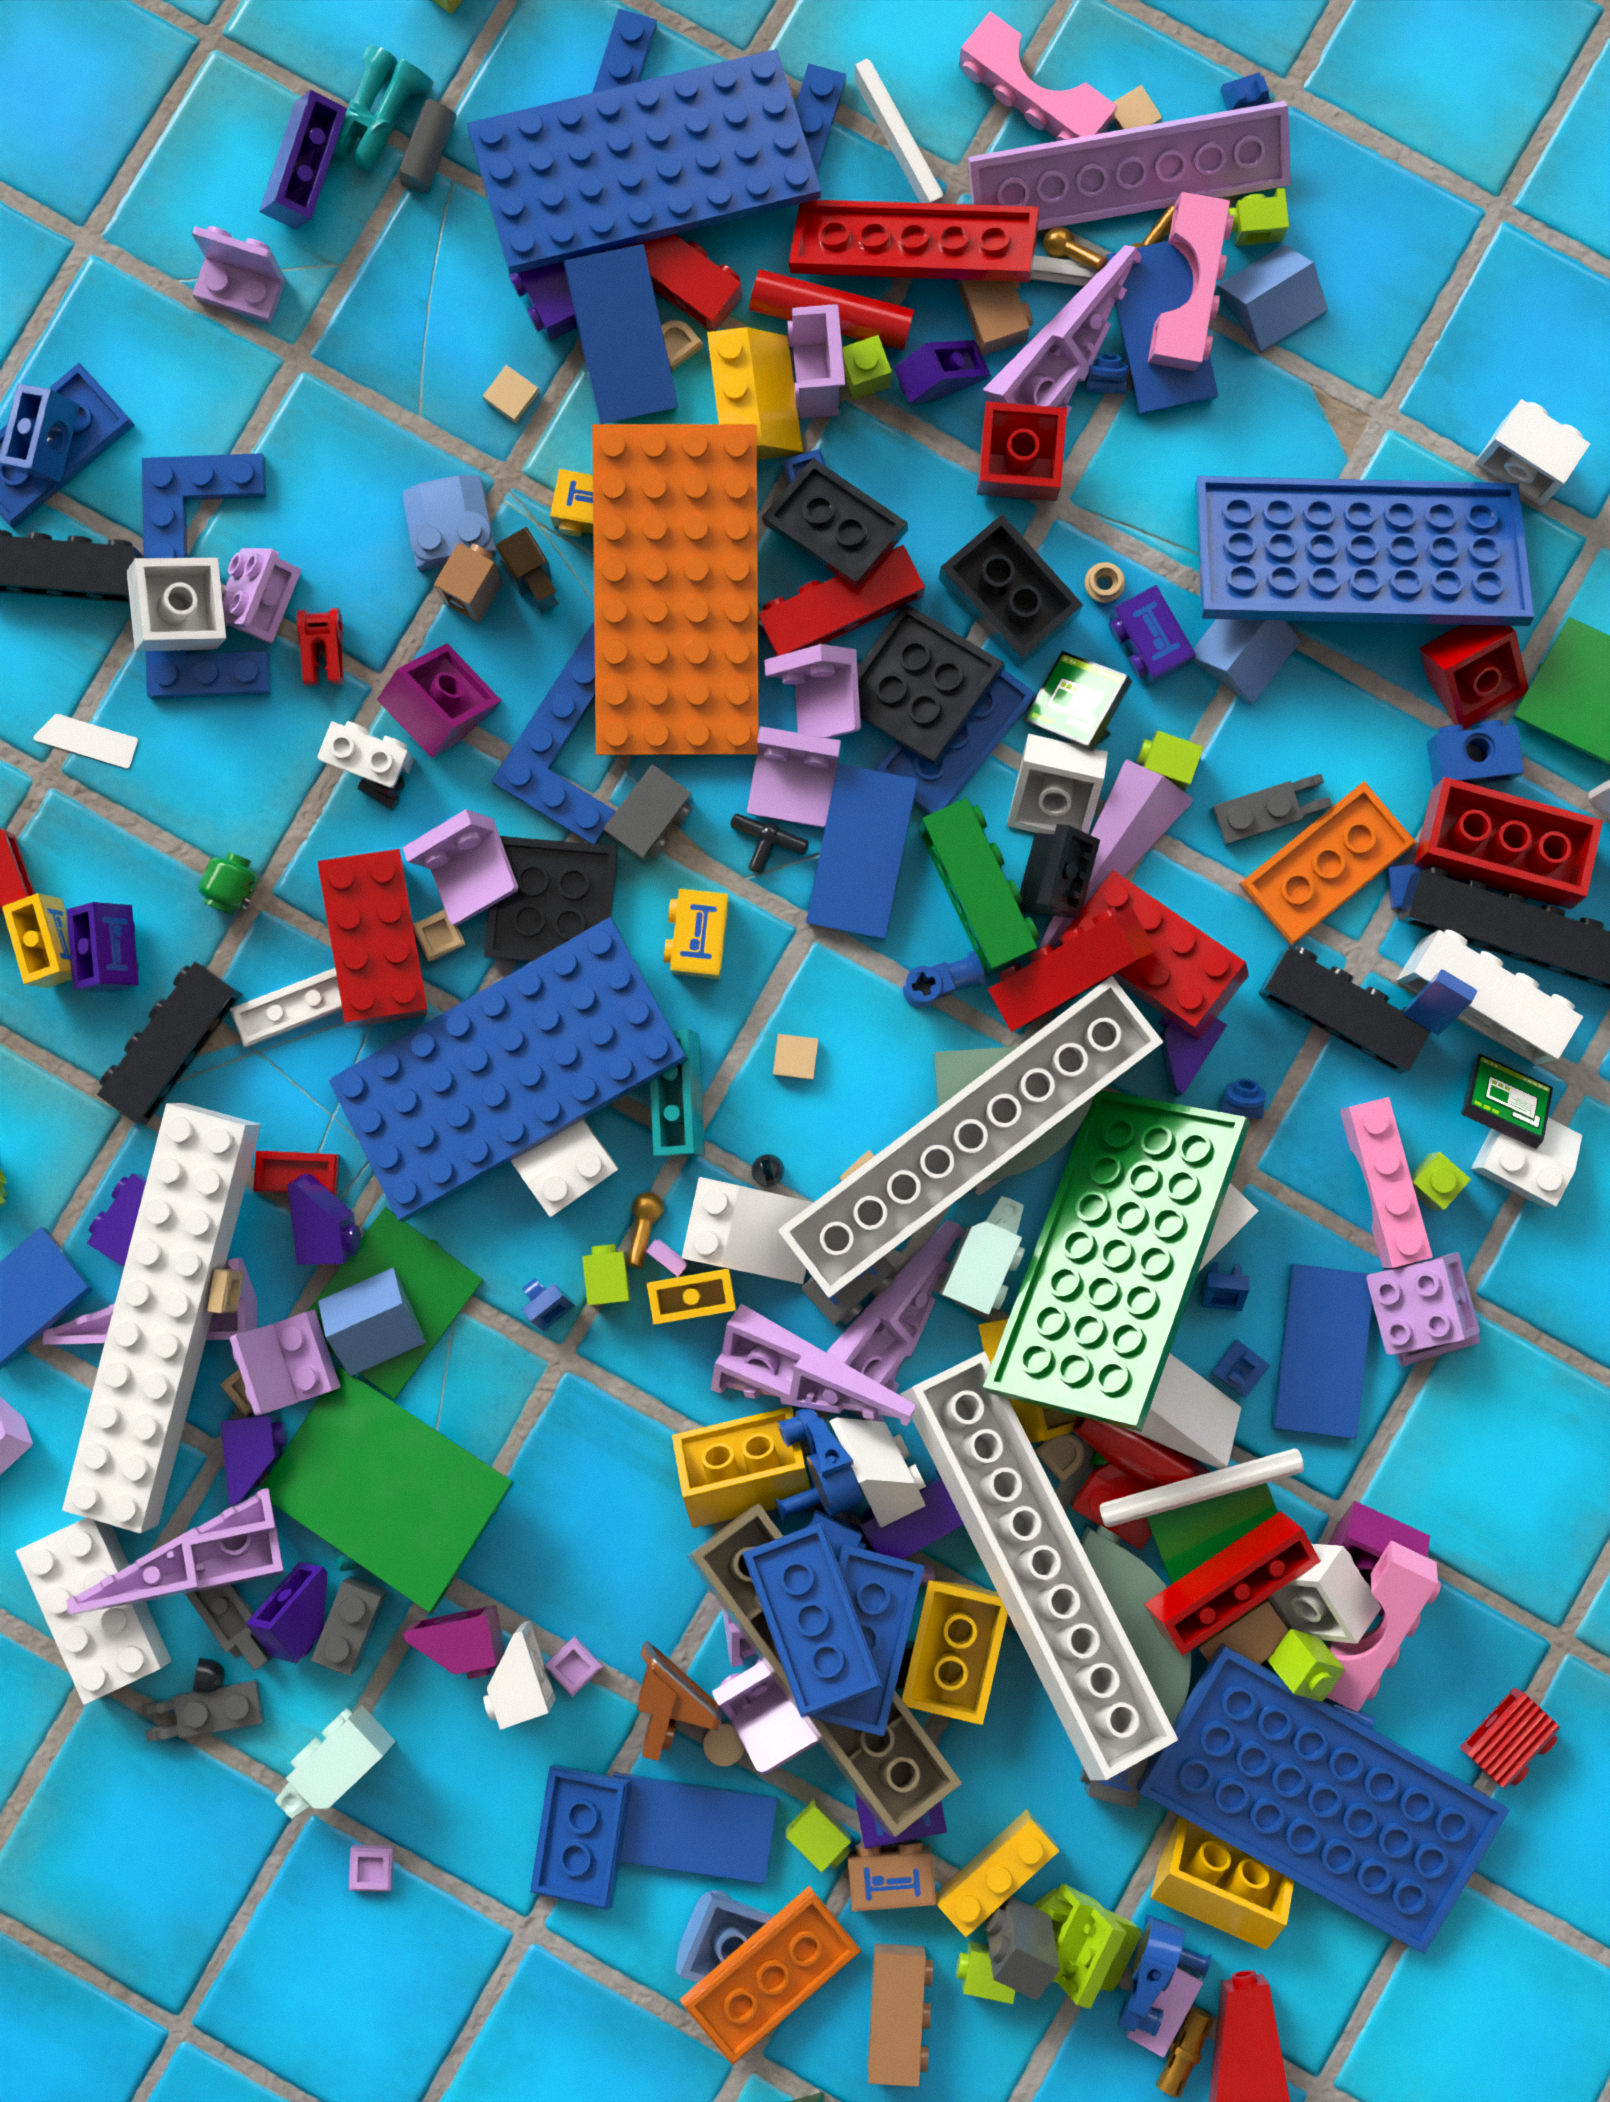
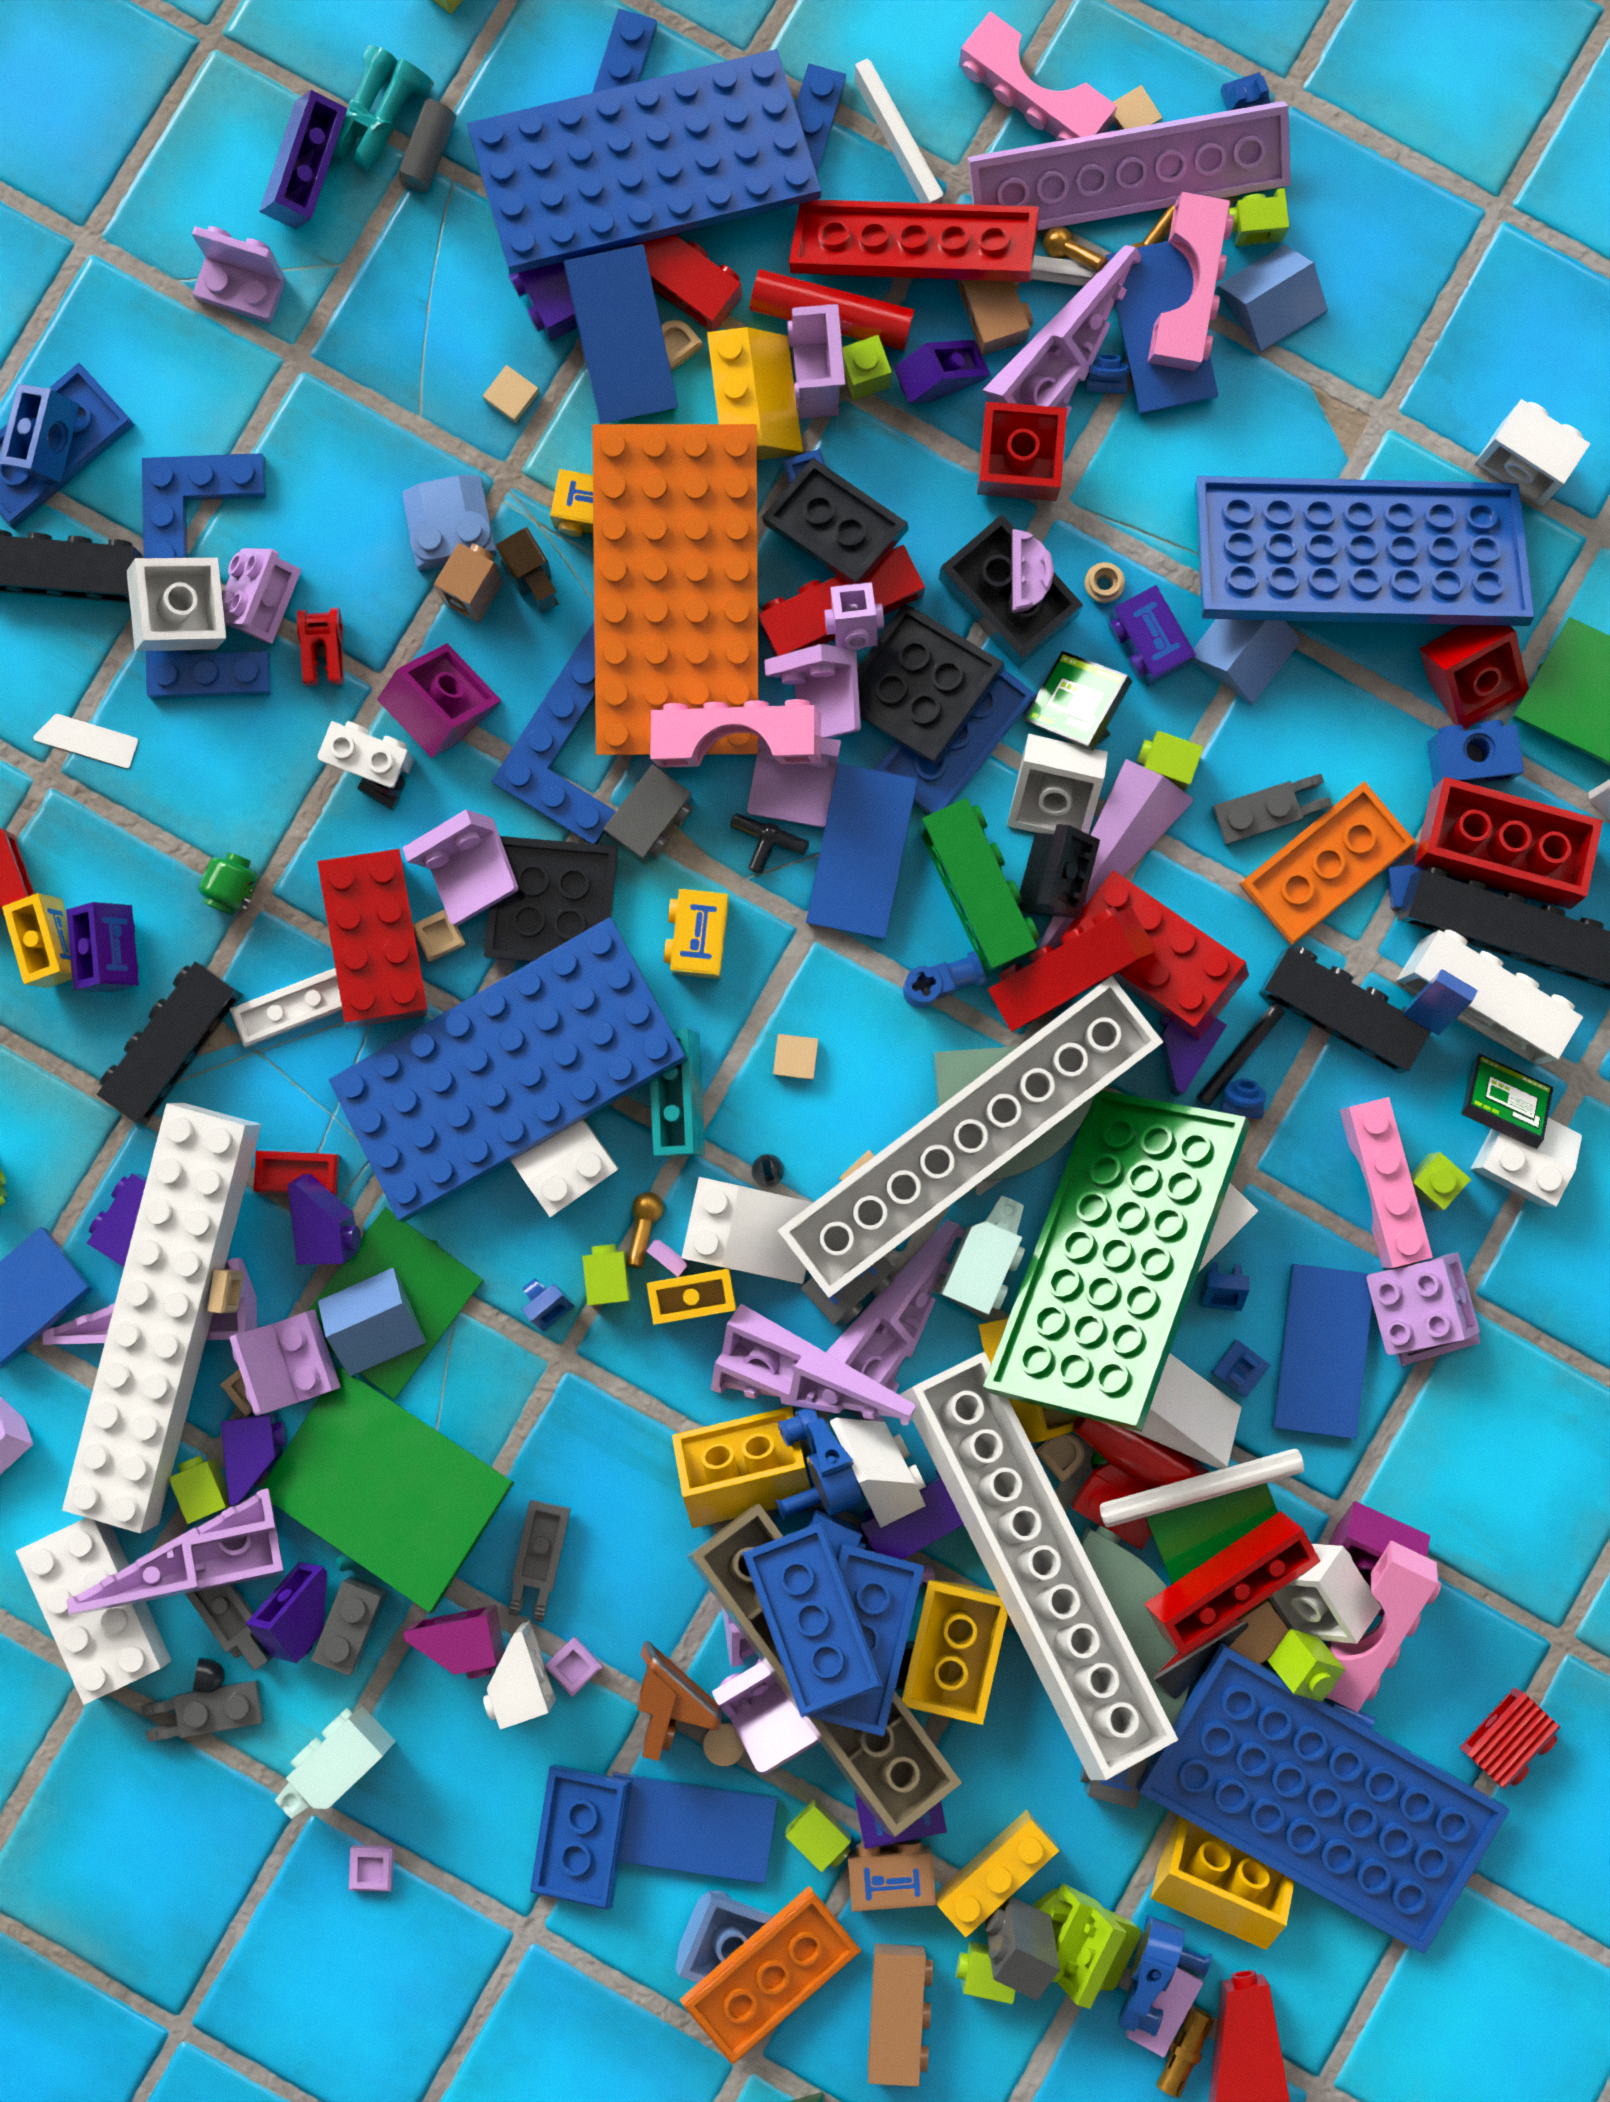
(200, 1488): none -> lime brick
(539, 1554): none -> dark grey hinge
(684, 735): none -> bright pink arch
(854, 616): none -> lavender brick
(1030, 571): none -> lavender tile
(1185, 1669): none -> black sticker
(1240, 1054): none -> black bar

